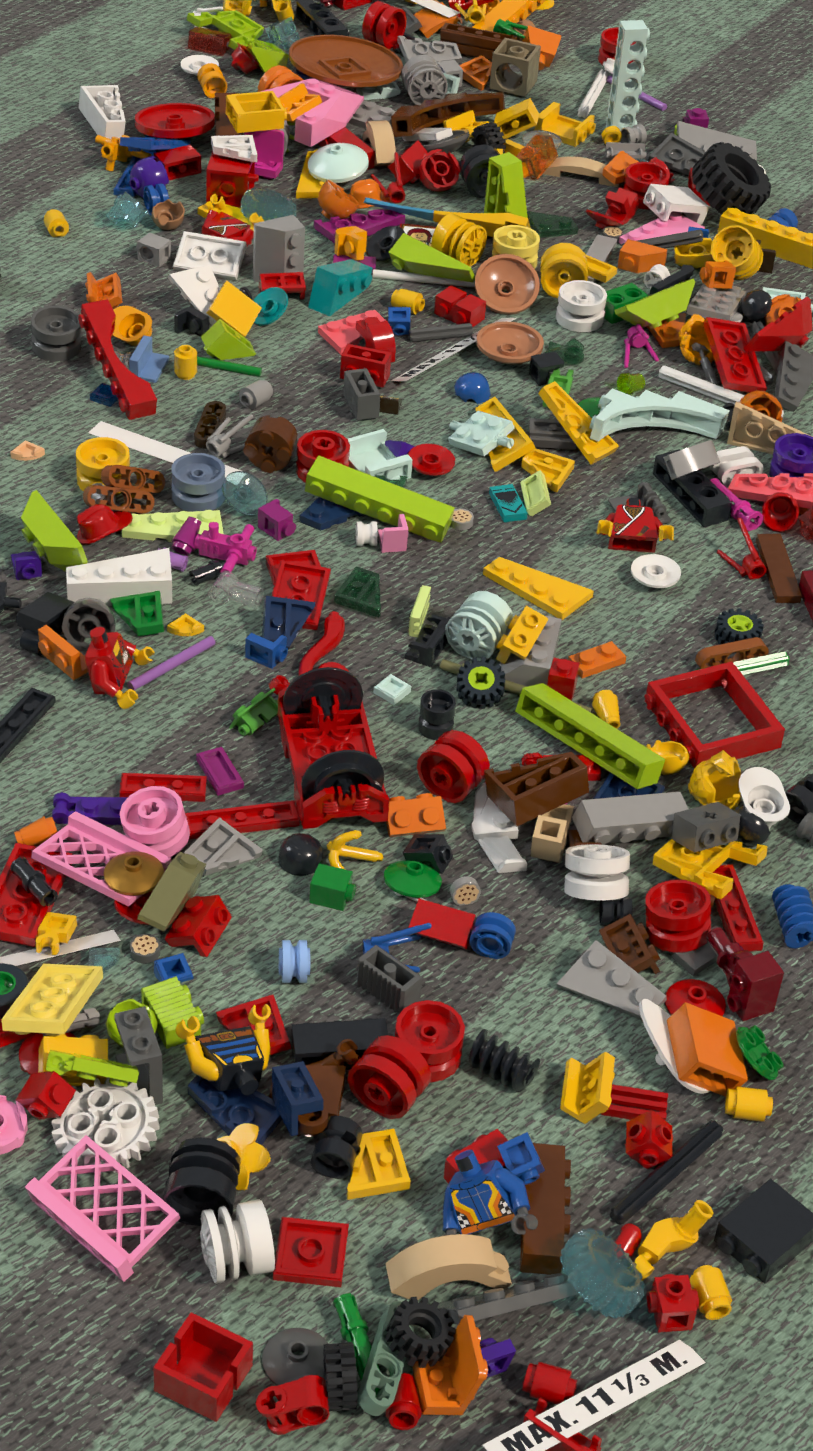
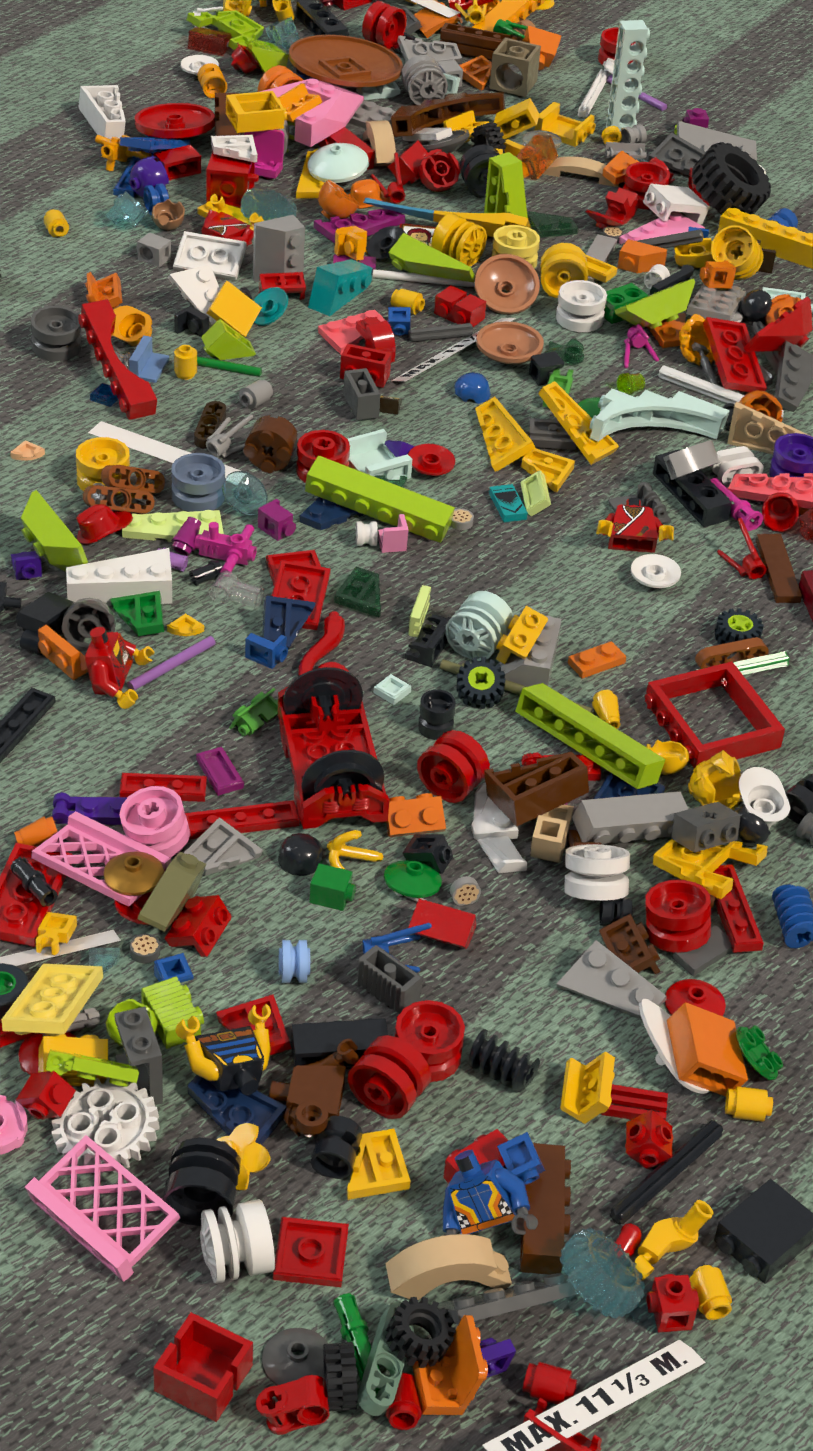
(278, 683): red tile -> none
(294, 1094): dark blue panel -> none
(481, 433): light aqua plate -> none
(492, 935): blue wheel -> none
(541, 589): yellow wing -> none
(563, 677): red brick -> none
(751, 978): dark red brick -> none

